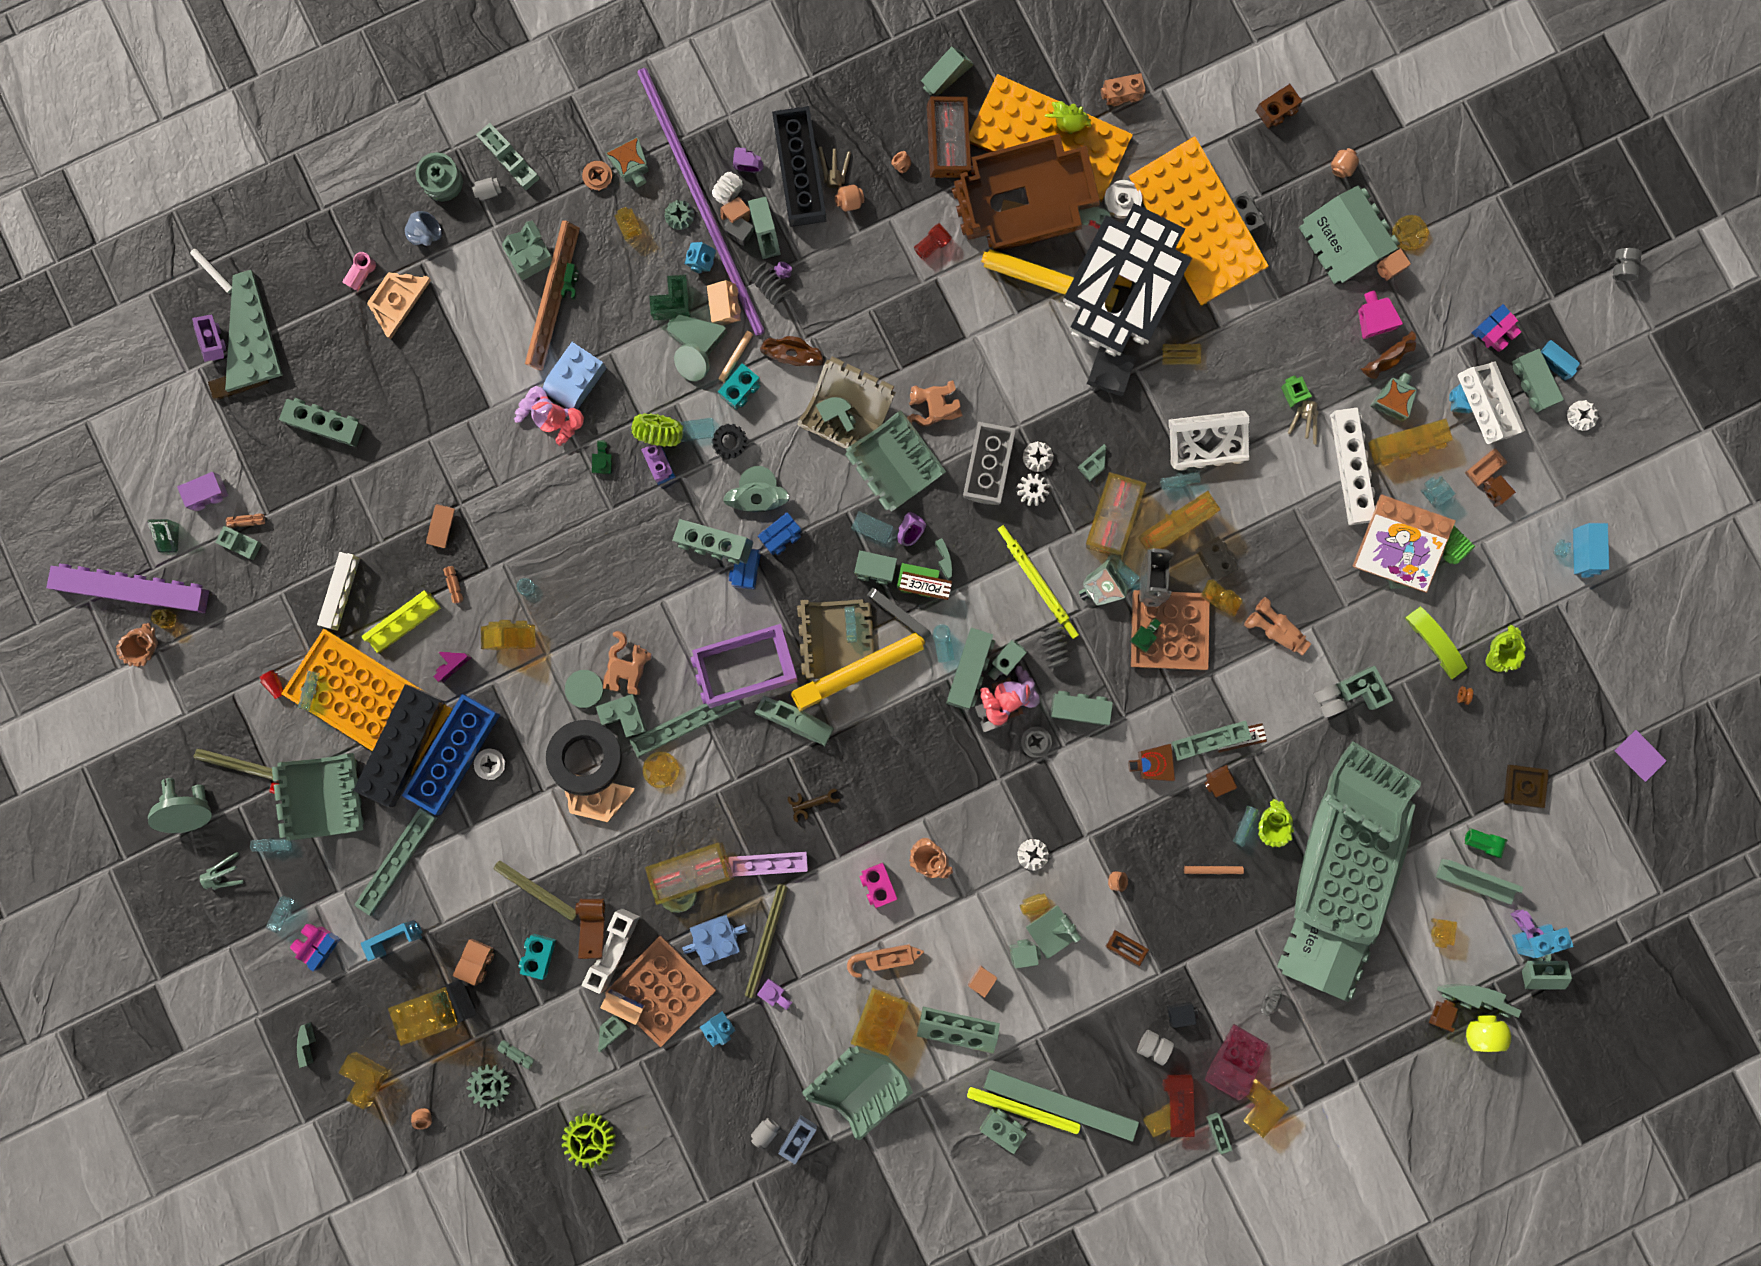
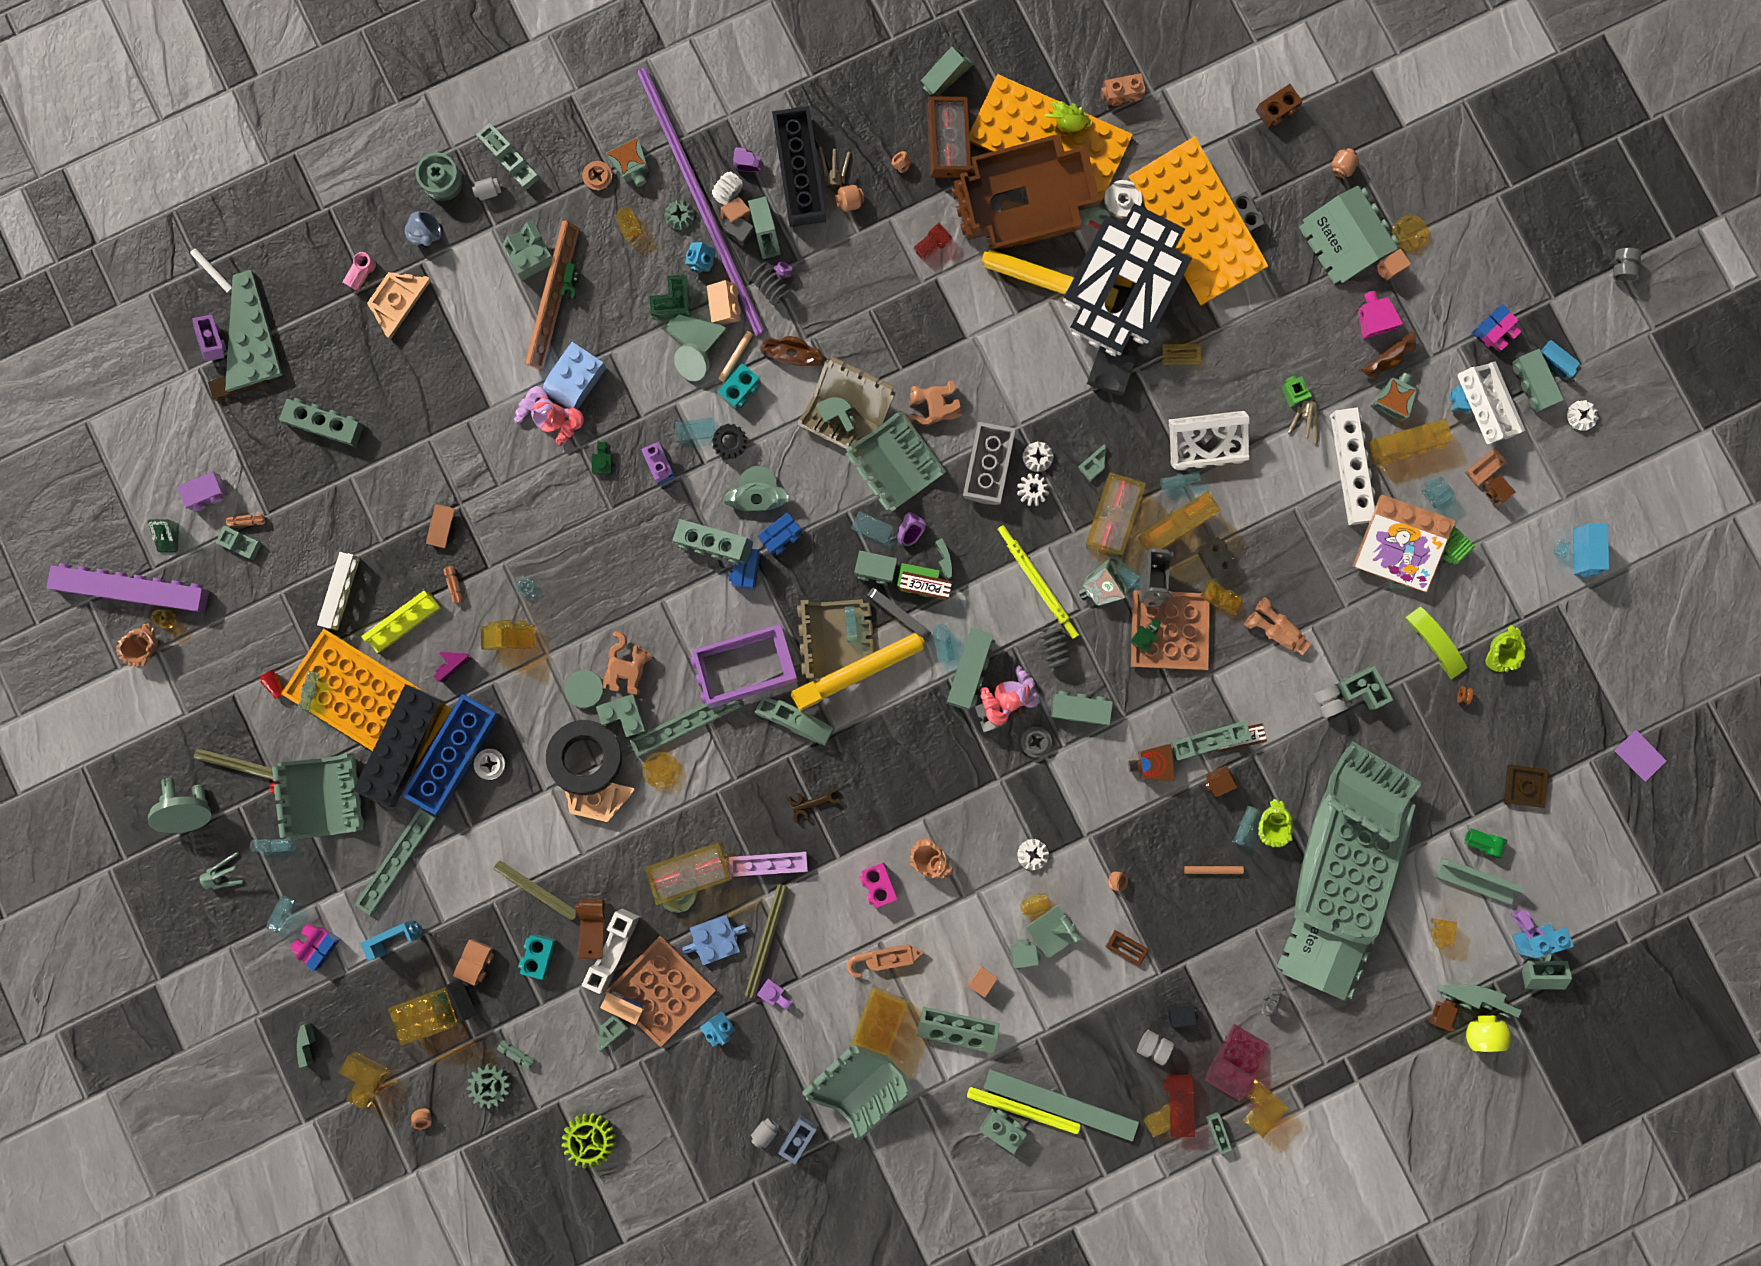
(657, 429): lime gear -> none
(1013, 653): sand green torso -> none

